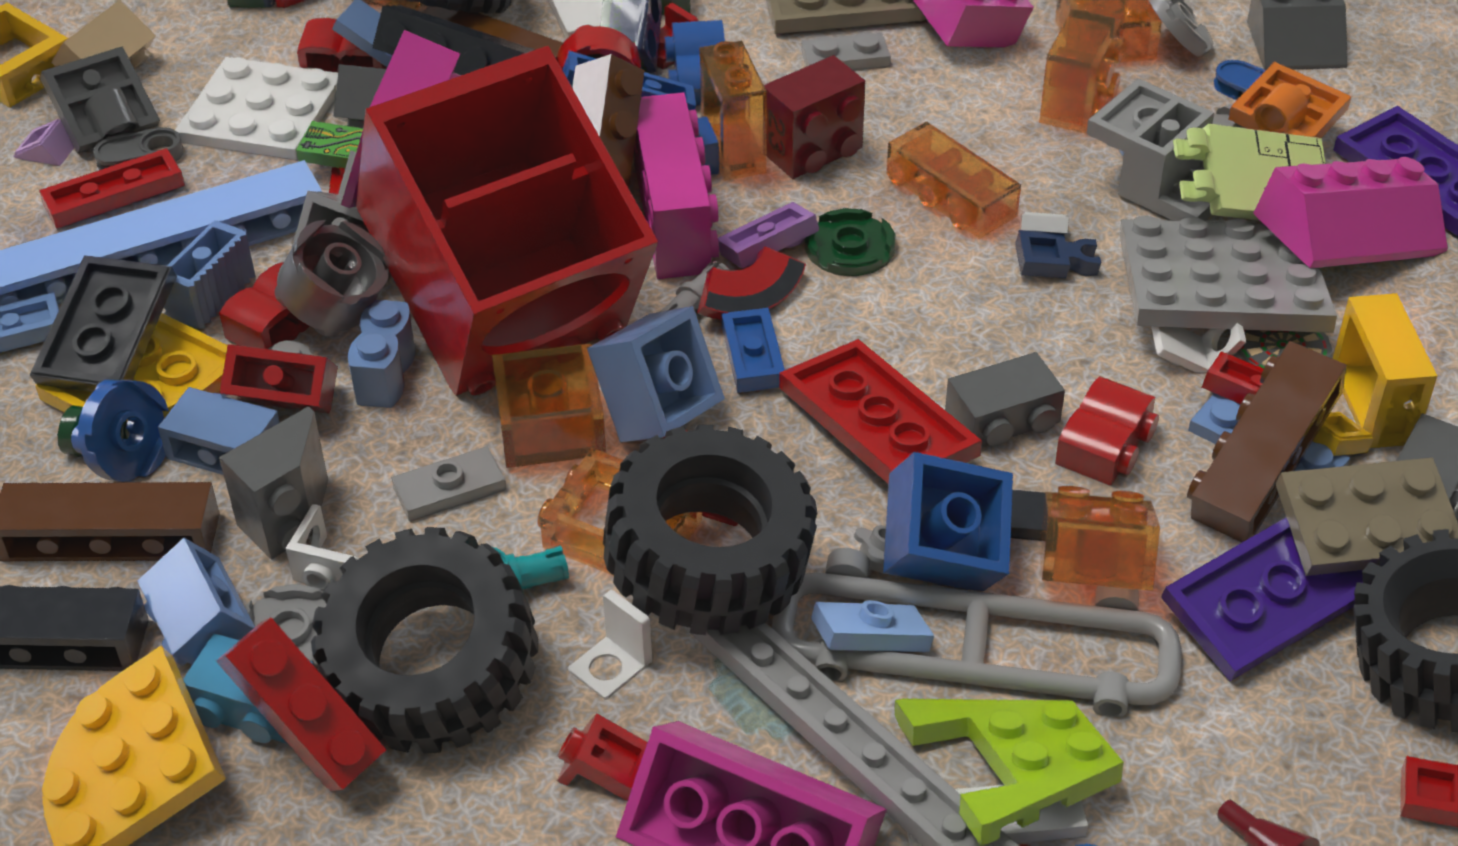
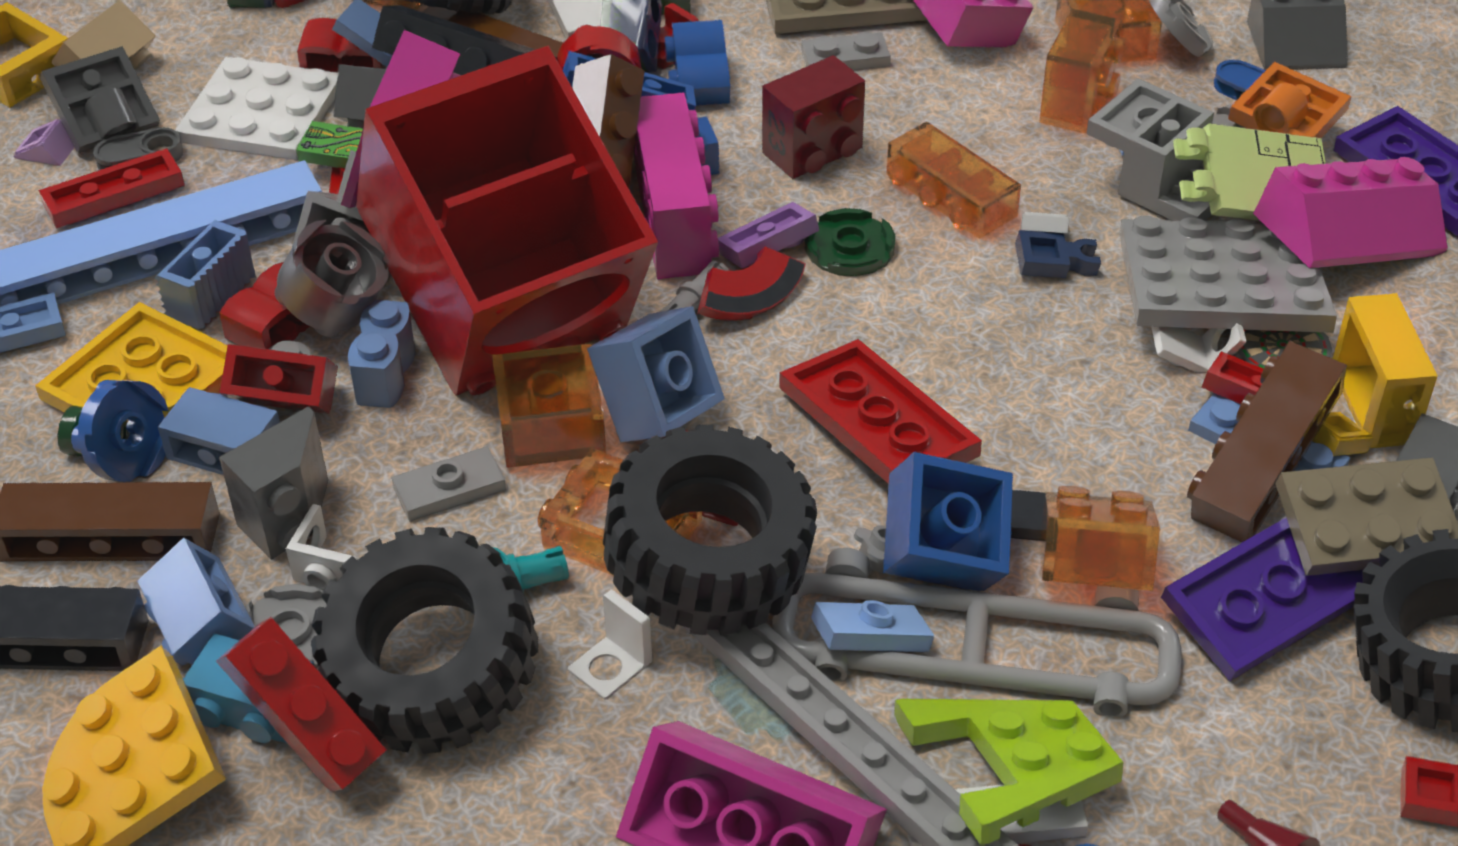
(103, 323): black tile -> none
(602, 755): red bracket -> none
(735, 108): clear orange window -> none
(752, 349): blue plate -> none
(1006, 399): dark grey brick -> none
(1105, 431): red brick -> none

